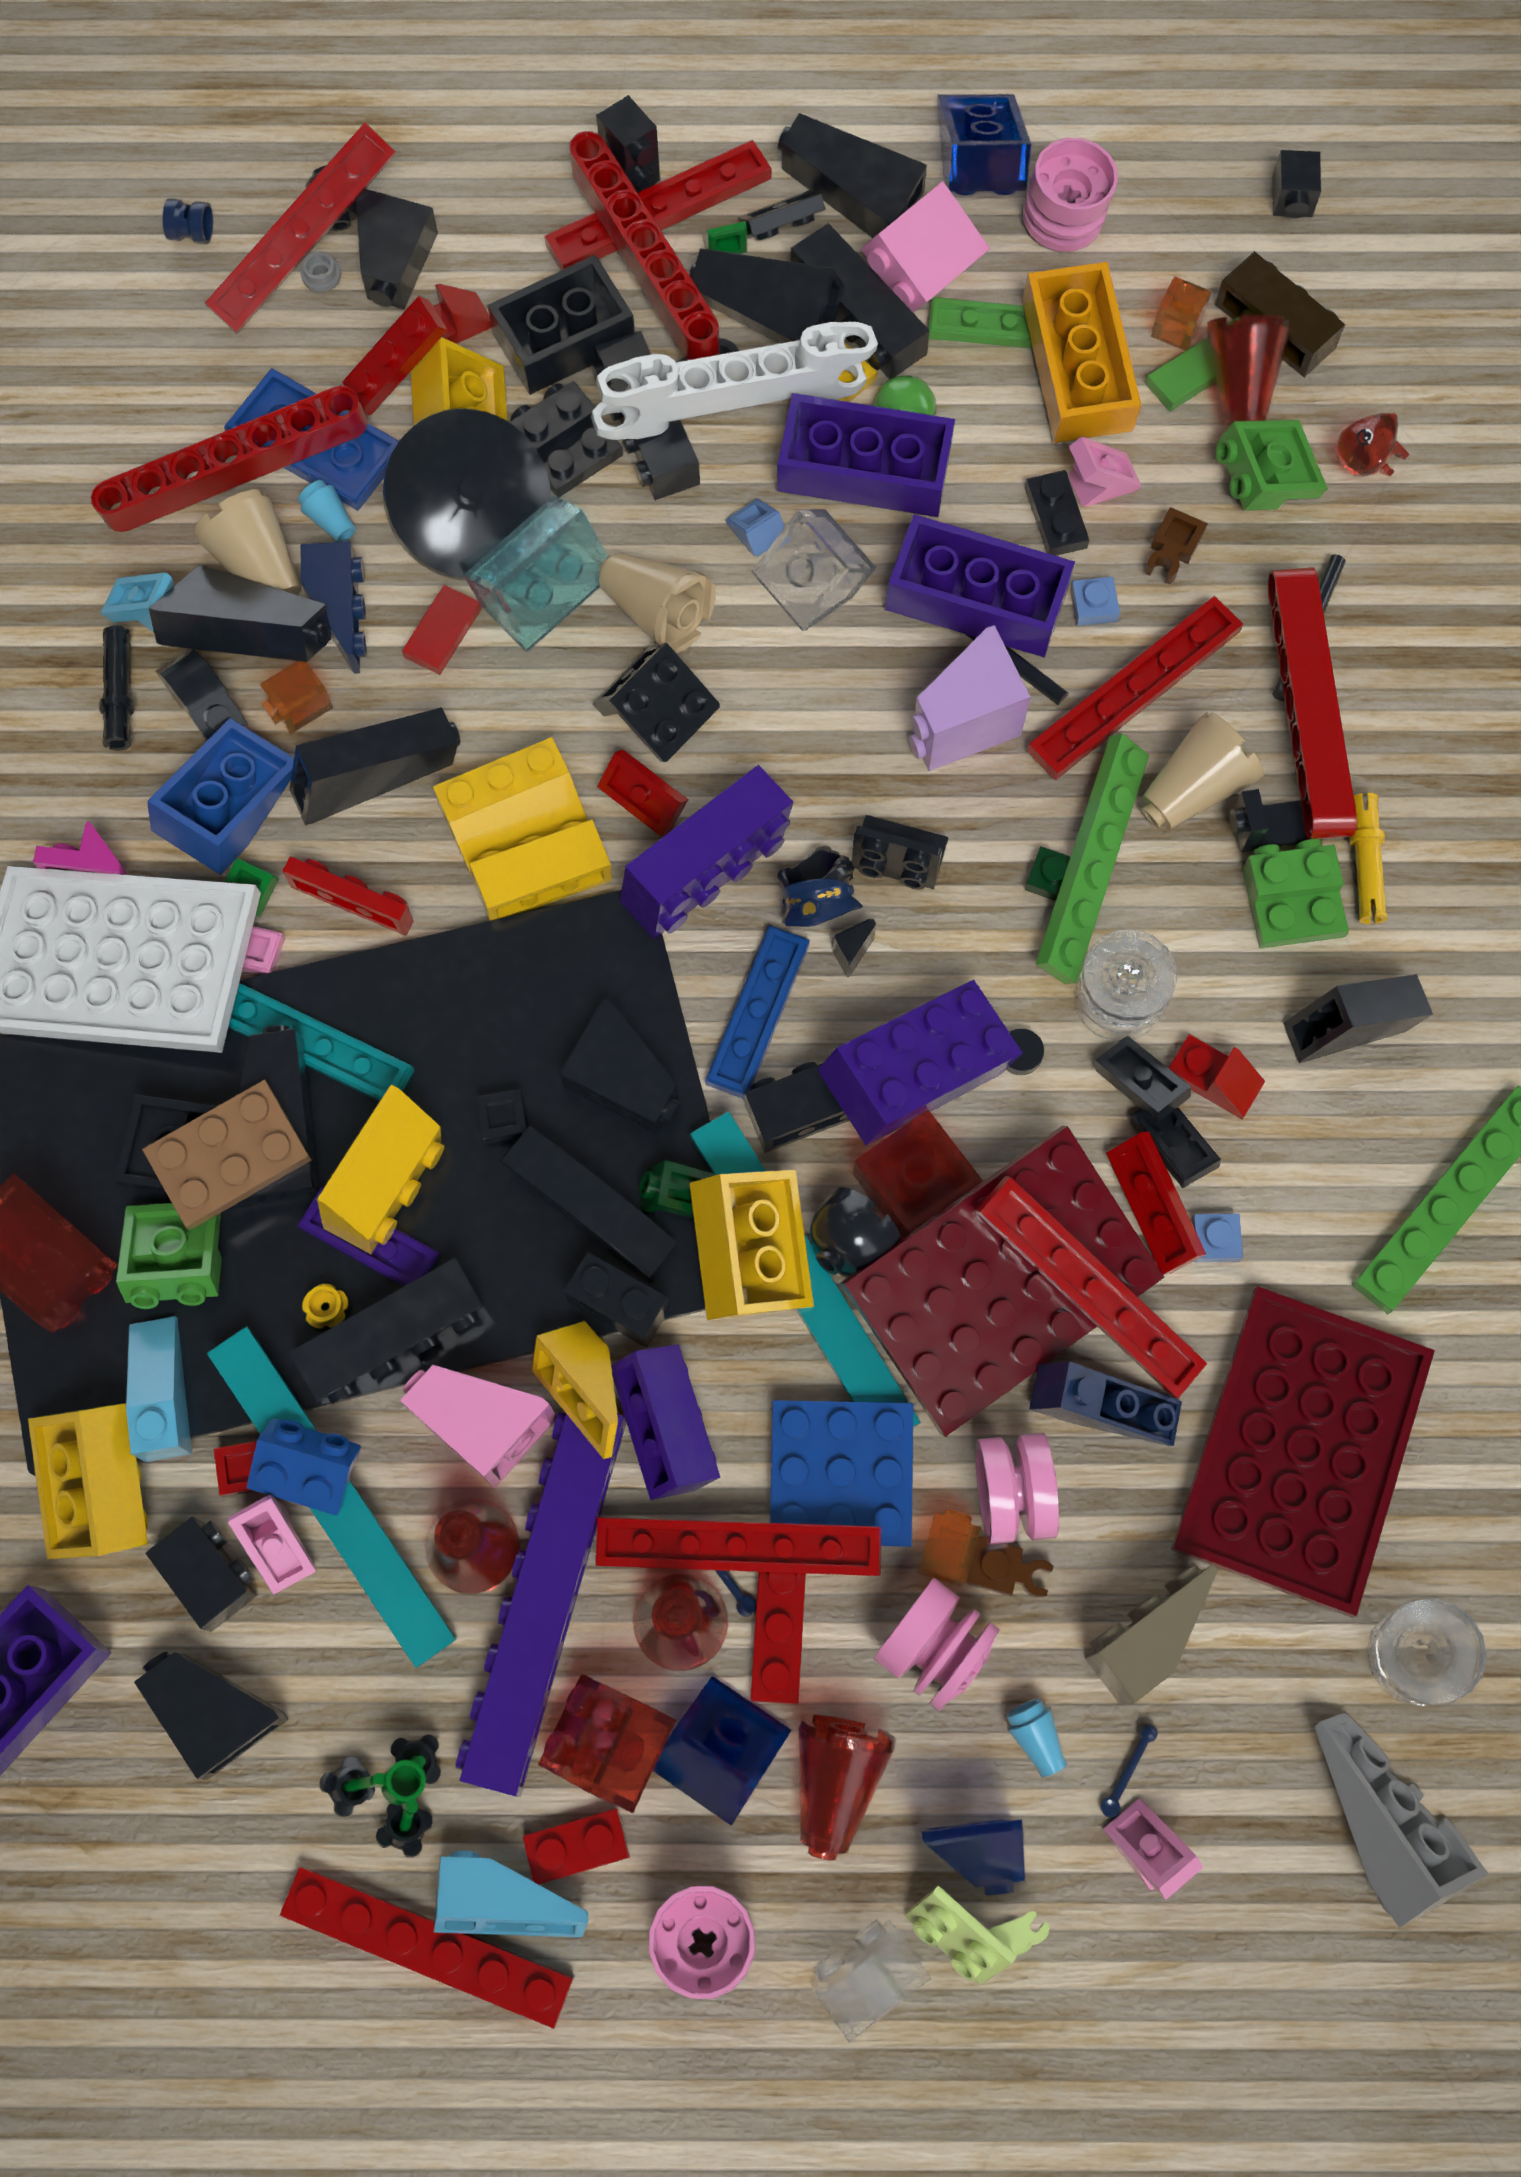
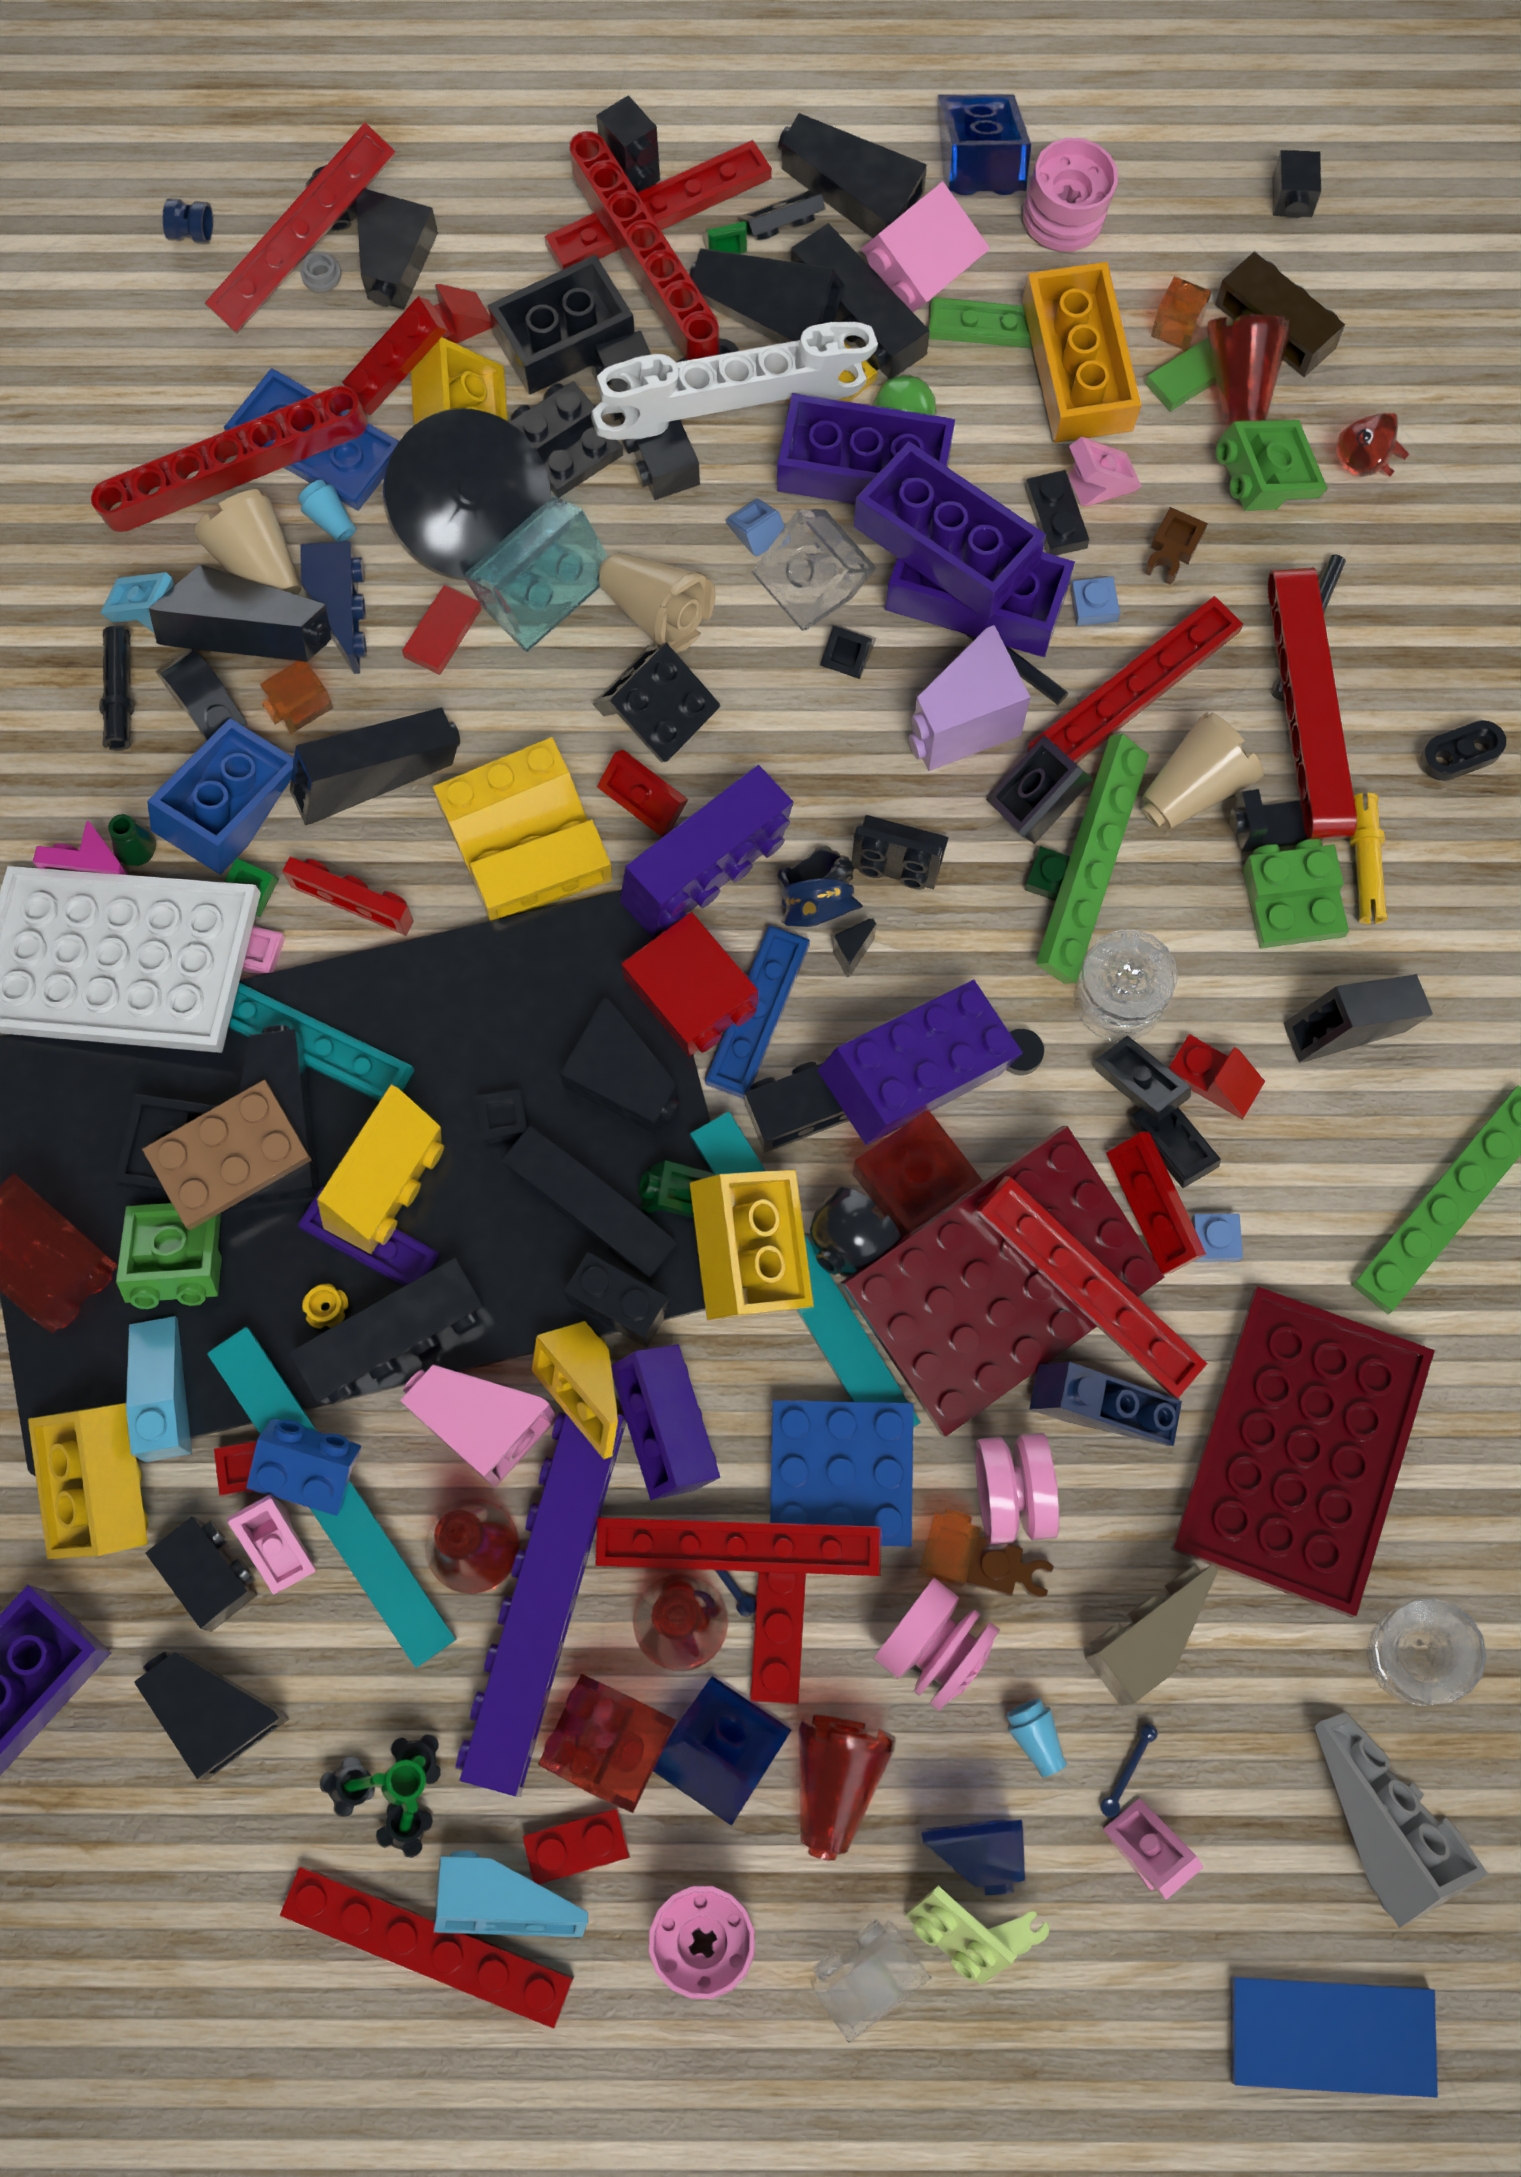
(131, 841): none -> dark green cone
(691, 985): none -> red brick
(847, 651): none -> black slope
(948, 530): none -> dark purple brick
(1039, 790): none -> black slope
(1333, 2037): none -> blue tile
(1460, 752): none -> black plate

